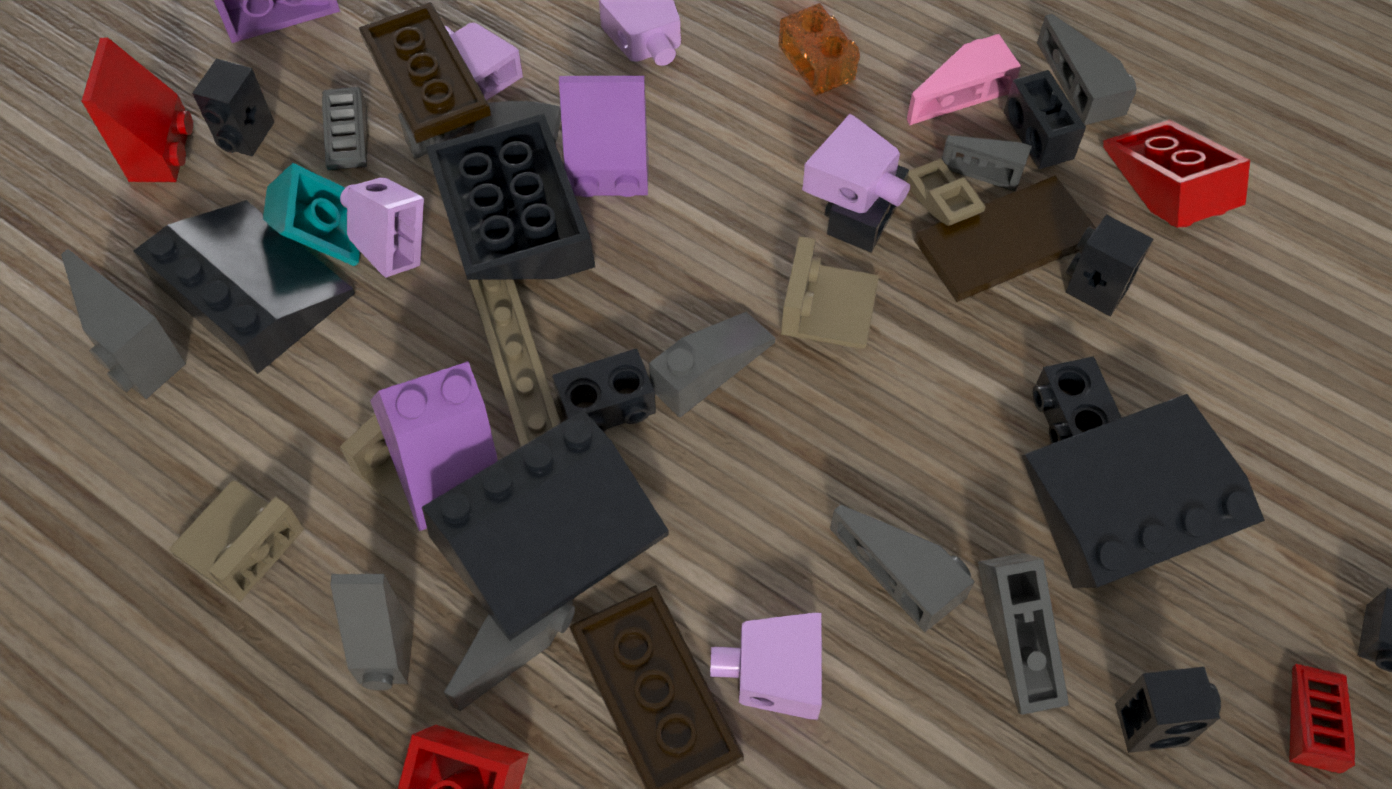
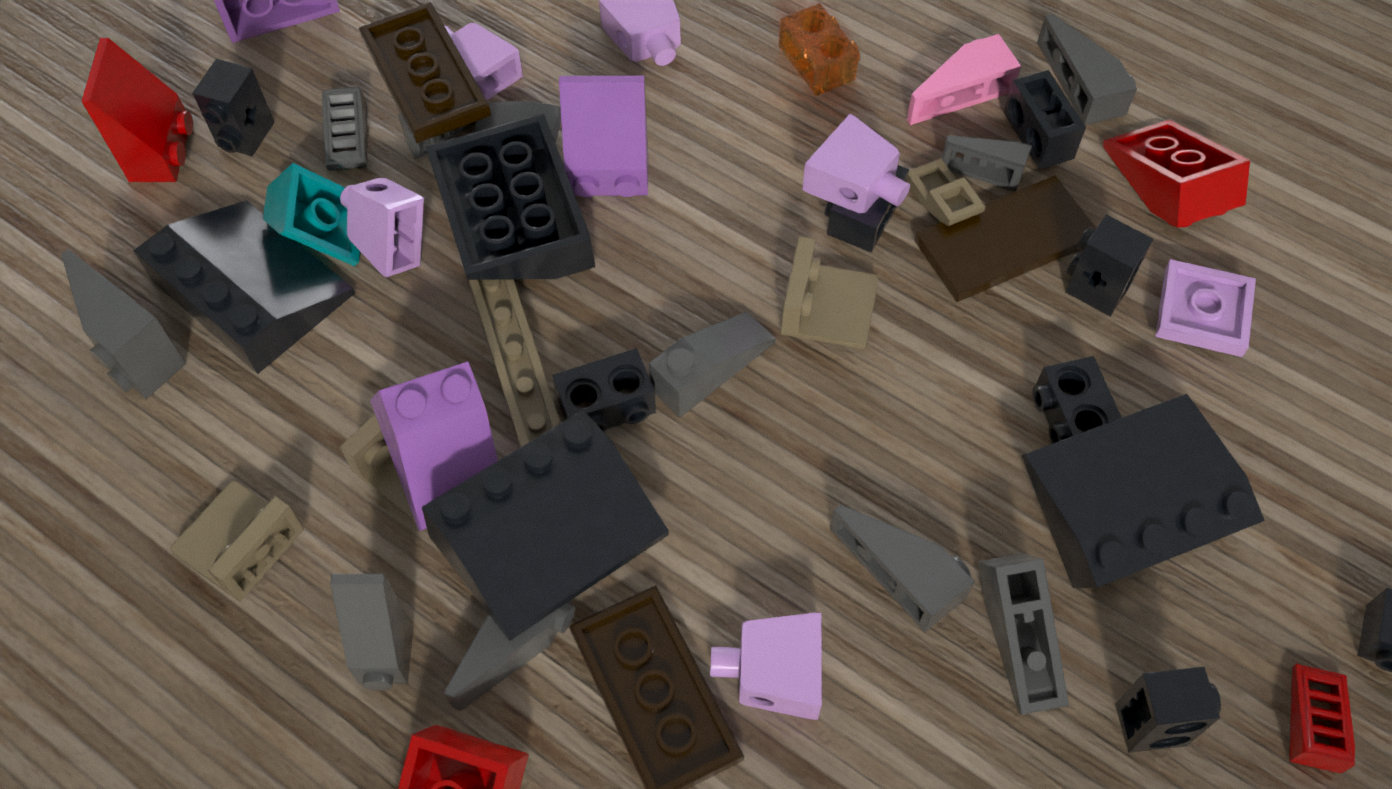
(1206, 308): none -> lavender plate

